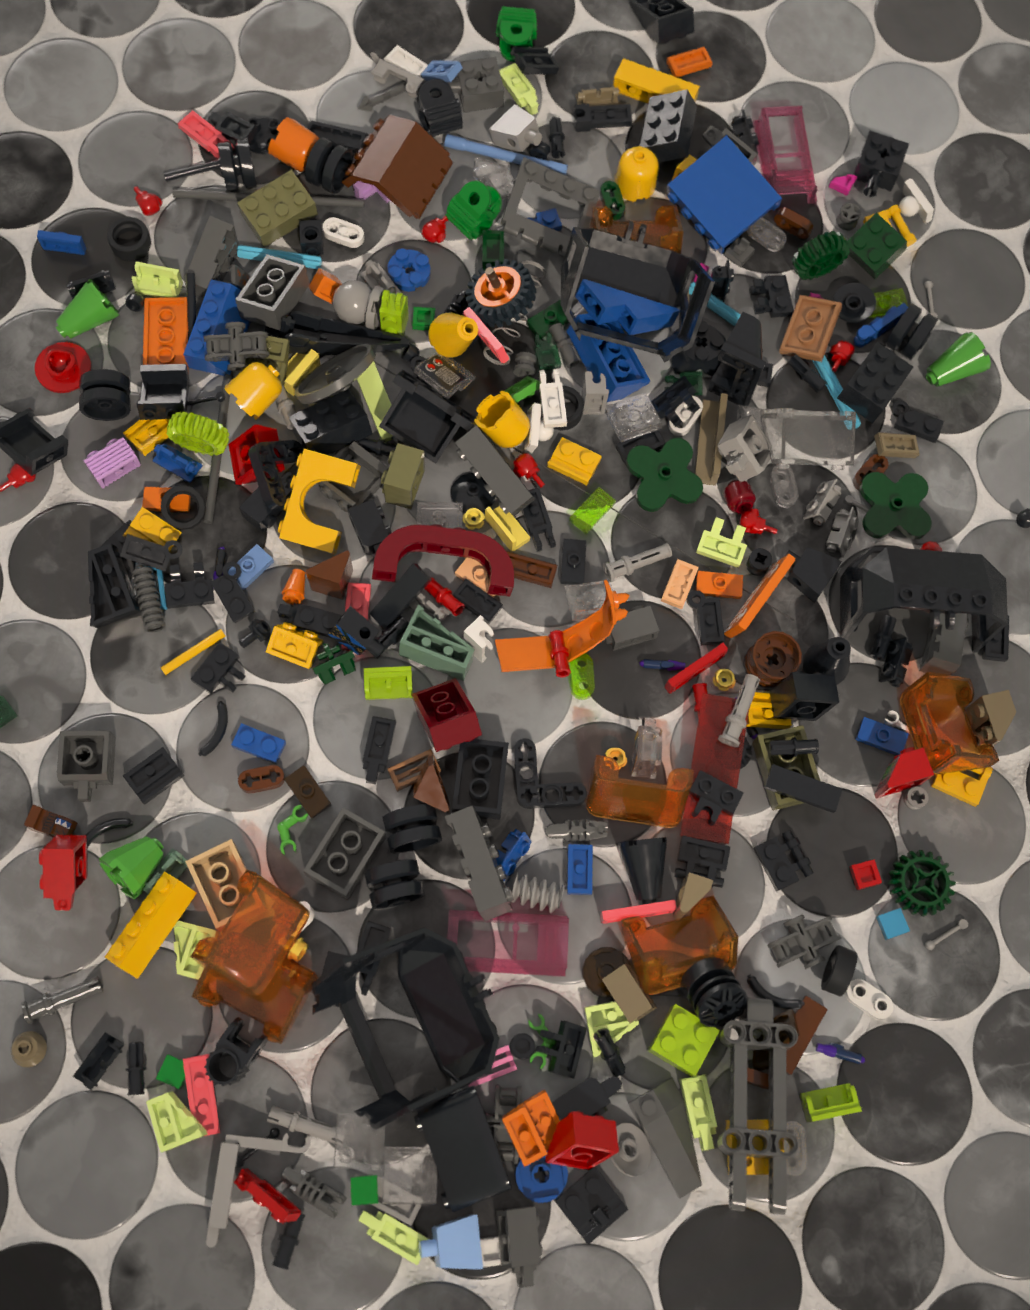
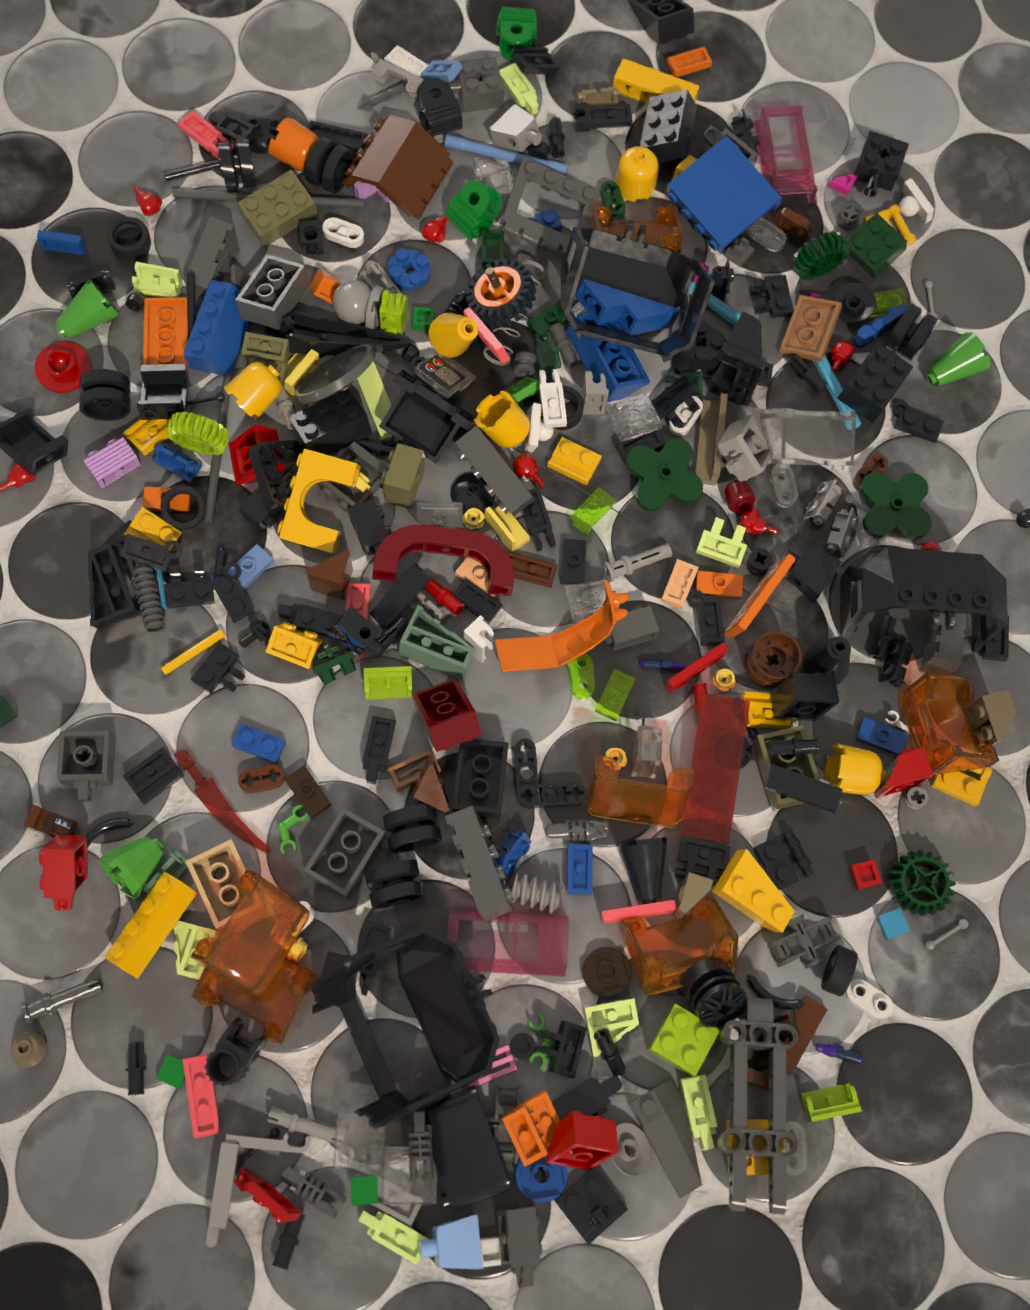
(98, 1060): black hinge -> none
(173, 1122): yellowish green wing -> none
(217, 804): none -> clear red sword
(220, 730): black piece -> none
(236, 346): dark grey axle -> none
(258, 253): medium azure axle -> none
(295, 587): orange cone -> none
(362, 482): none -> light yellow plate
(420, 1147): none -> dark grey hinge
(559, 653): red pin -> none
(615, 695): none -> clear neon green plate
(628, 993): dark tan hinge -> none
(714, 796): black plate -> none
(736, 720): light grey pin -> none
(753, 893): none -> yellow wedge
(854, 770): none -> yellow cylinder
(896, 445): dark tan plate -> none

